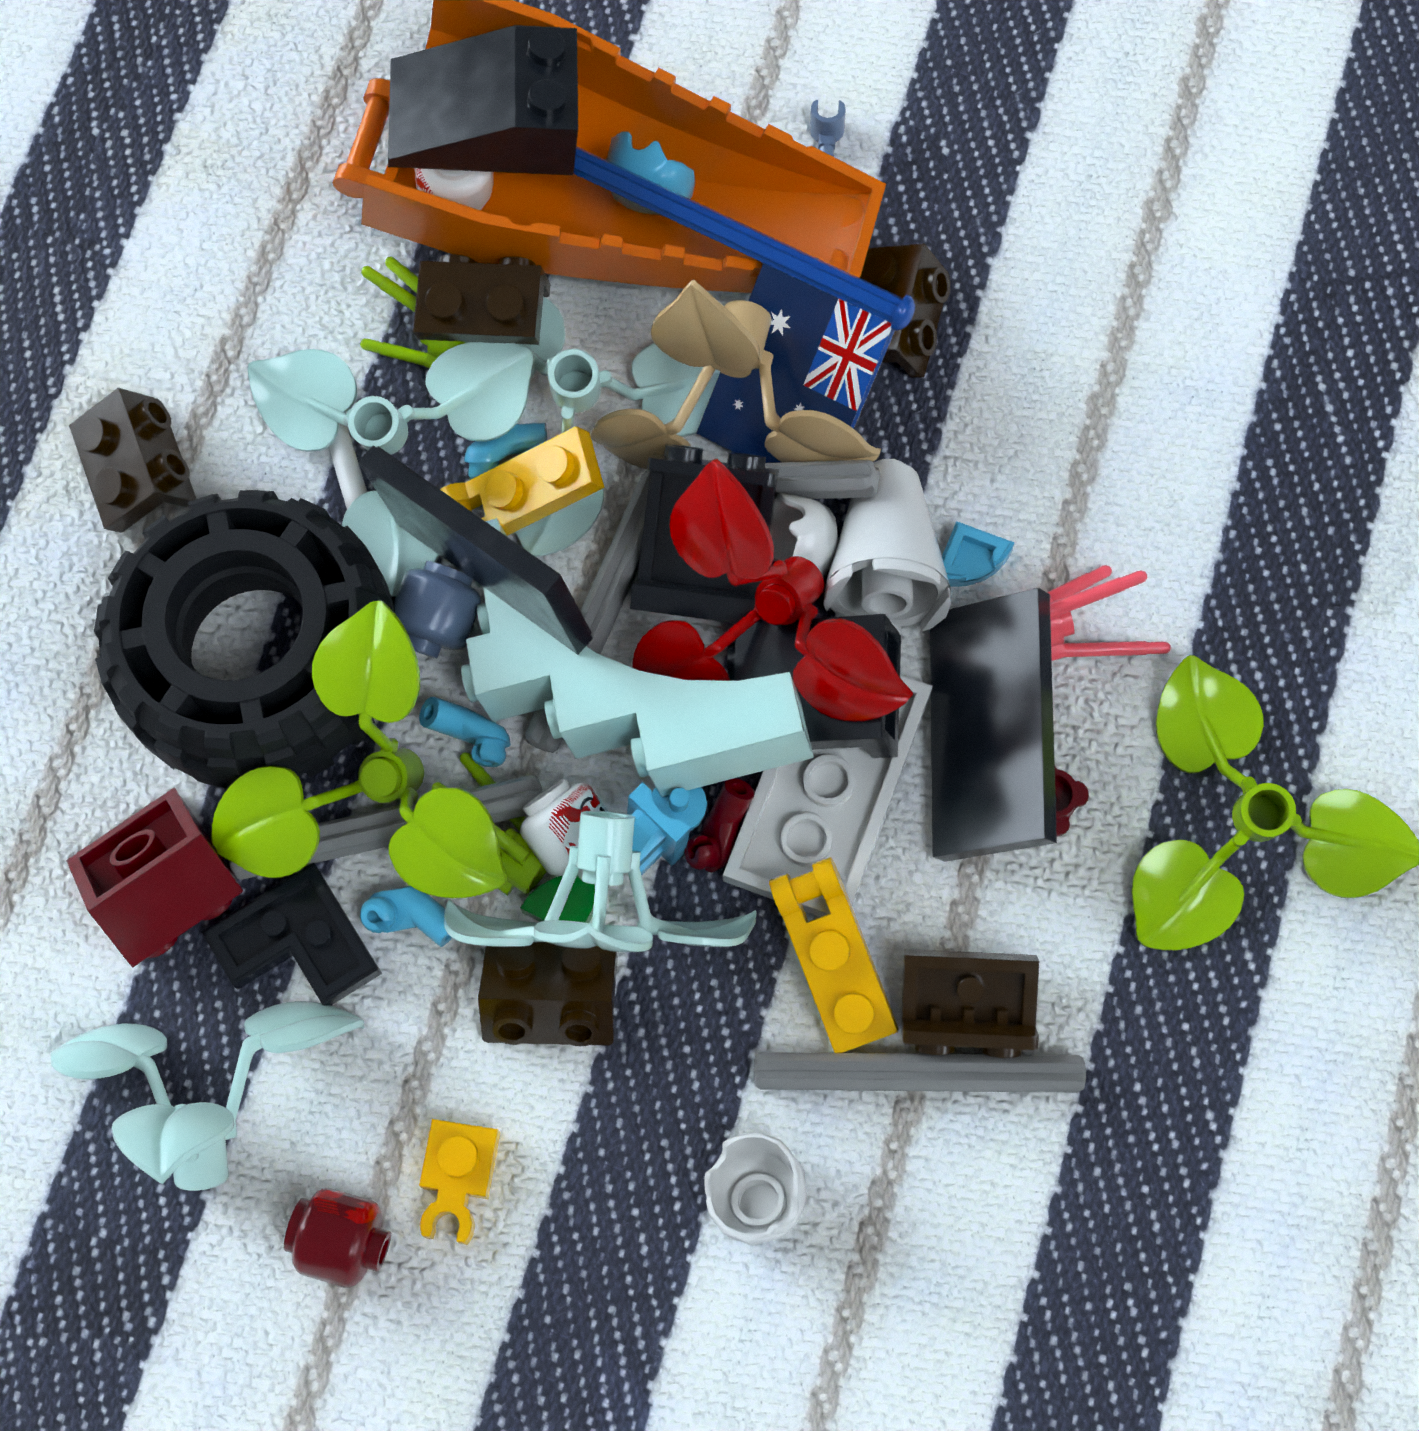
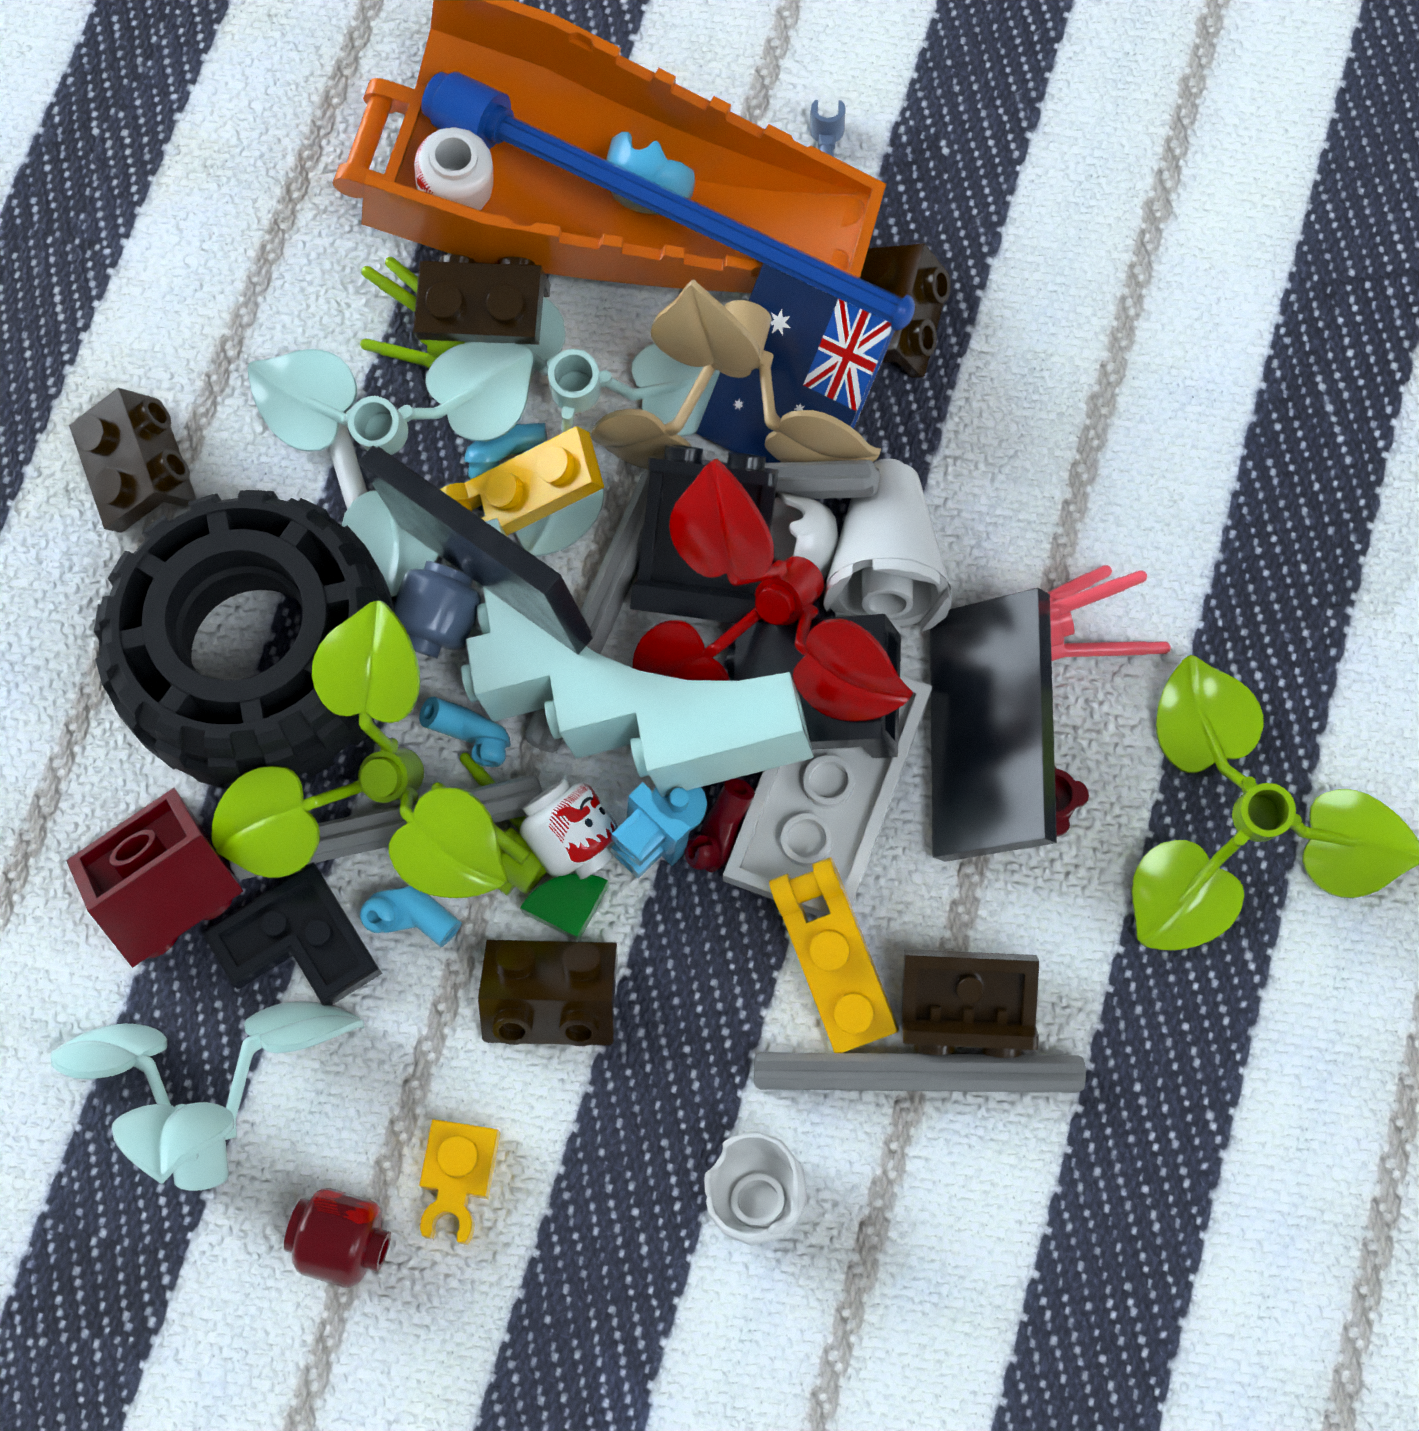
(488, 103): black slope -> none
(604, 856): light aqua plant -> none
(974, 555): medium azure tile -> none

